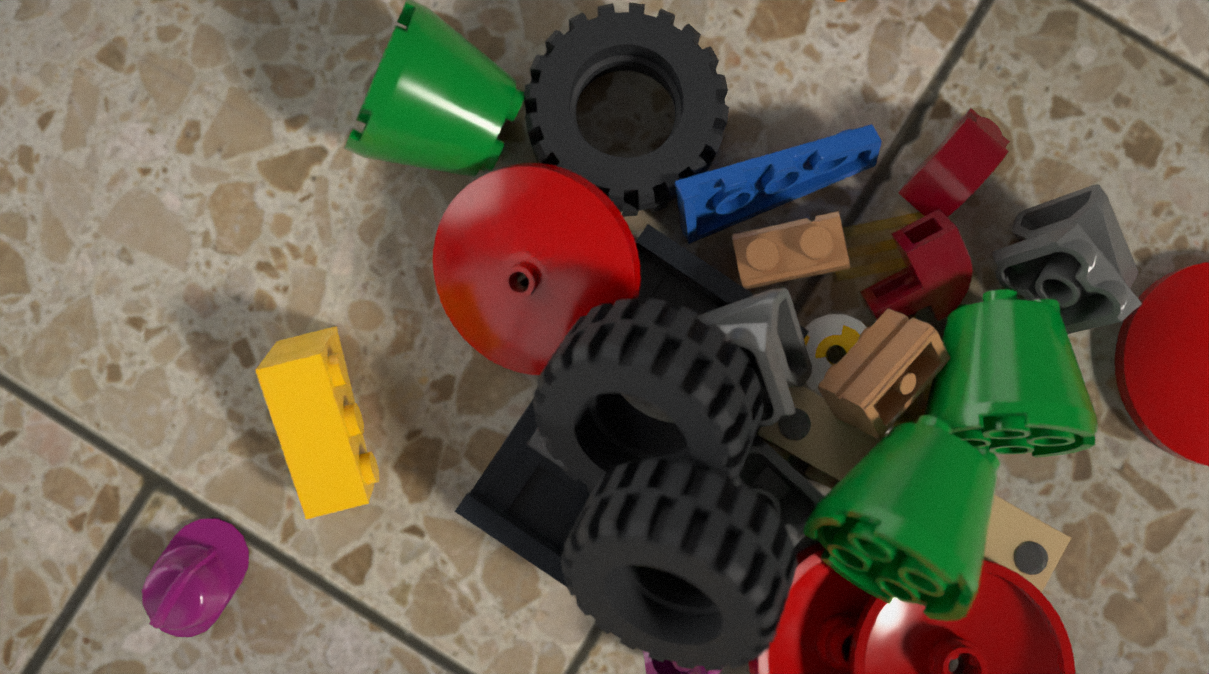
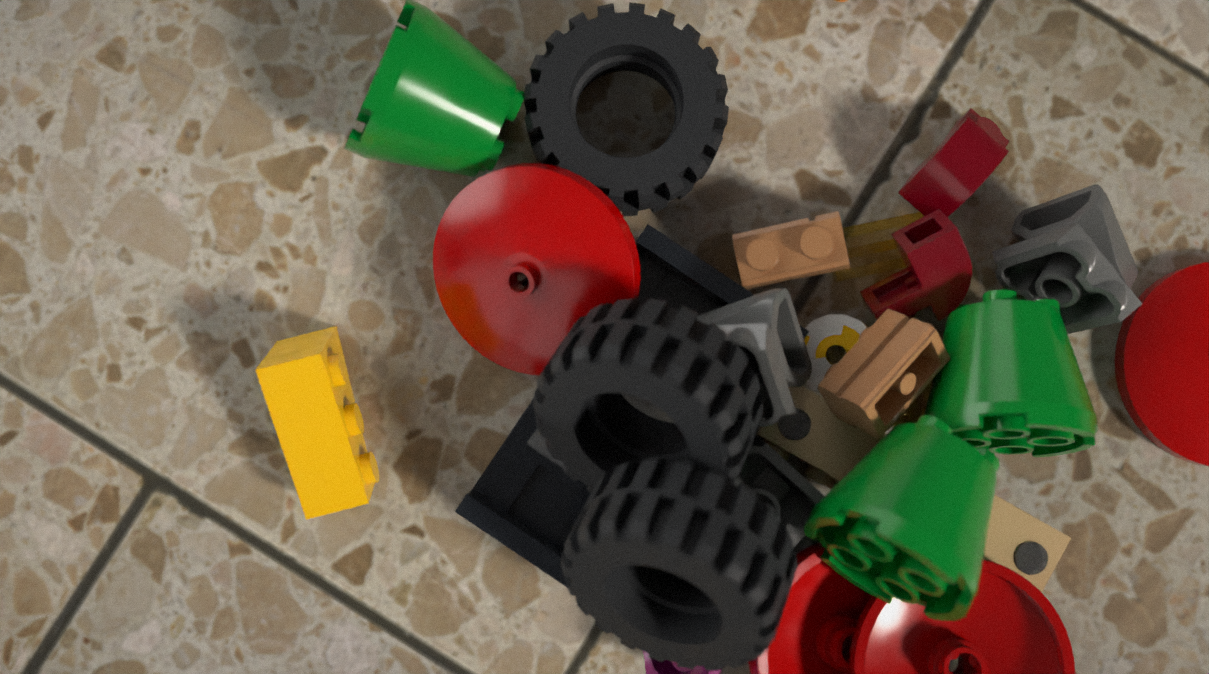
(195, 577): magenta piece -> none
(757, 185): blue wing -> none

